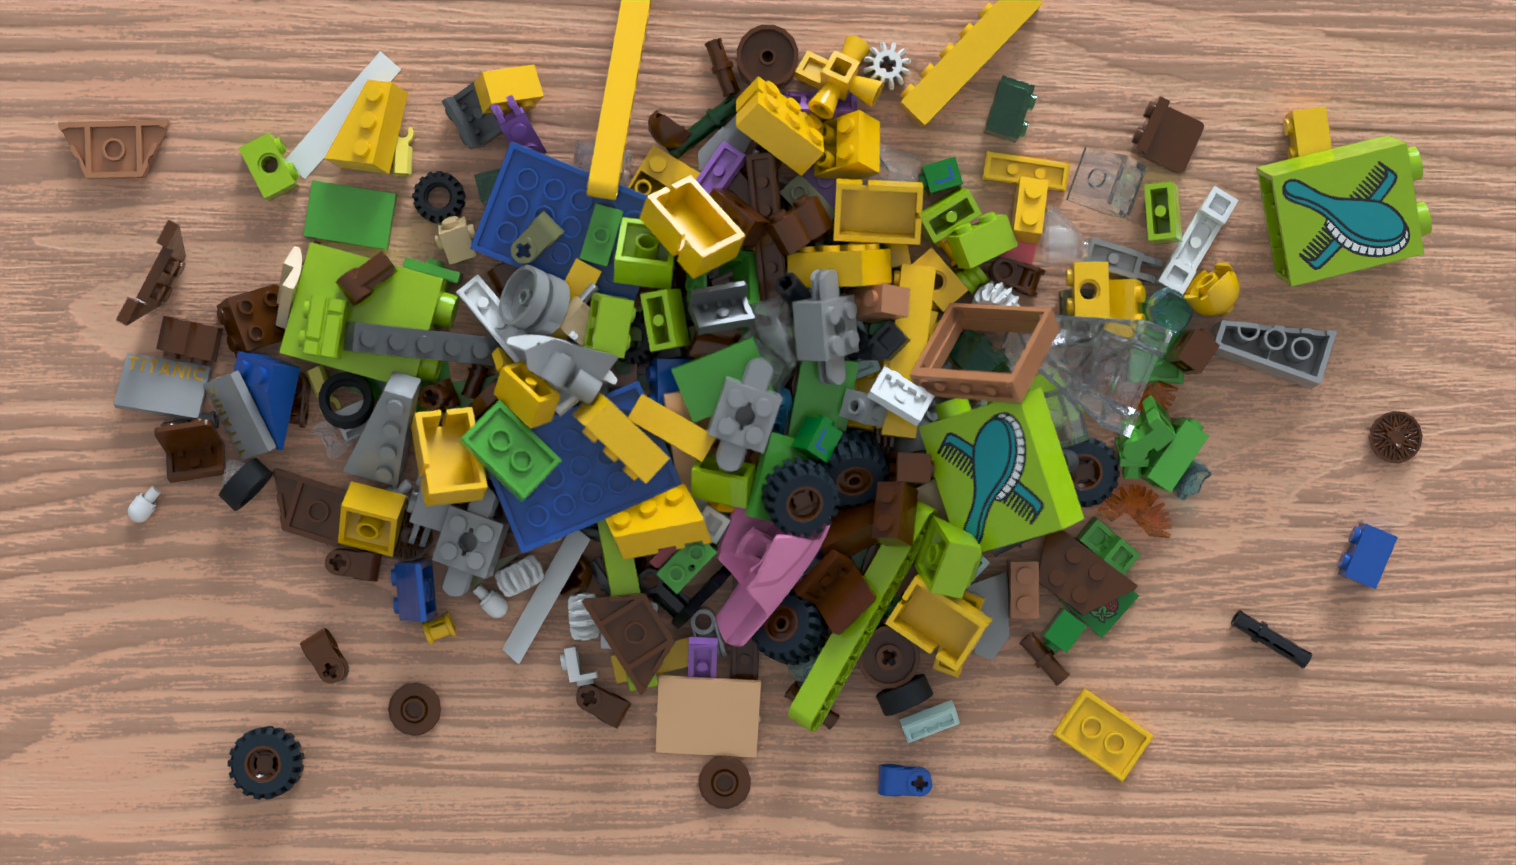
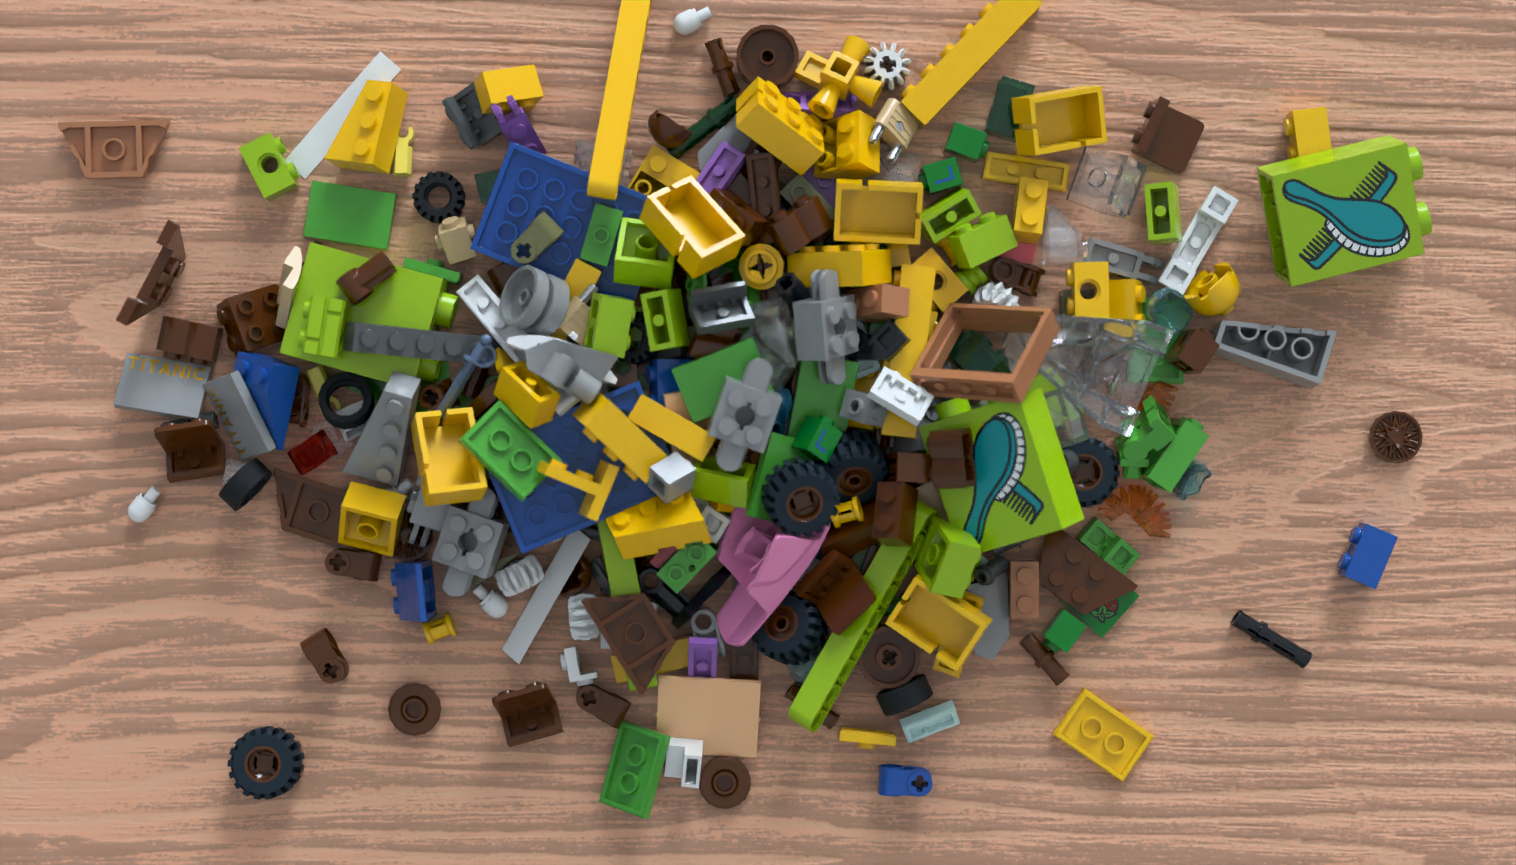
(312, 453): none -> clear red bracket
(472, 360): none -> sand blue sword
(528, 713): none -> reddish brown bracket
(596, 488): none -> yellow bracket
(634, 769): none -> bright green tile
(671, 477): none -> light grey brick
(684, 761): none -> white piece
(690, 20): none -> white cylinder
(751, 258): none -> yellow gear
(856, 514): none -> yellow bush
(867, 737): none -> yellow plate
(895, 127): none -> tan piece
(951, 458): none -> reddish brown brick
(966, 142): none -> green brick
(986, 573): none -> dark grey pin
(1059, 120): none -> yellow piece

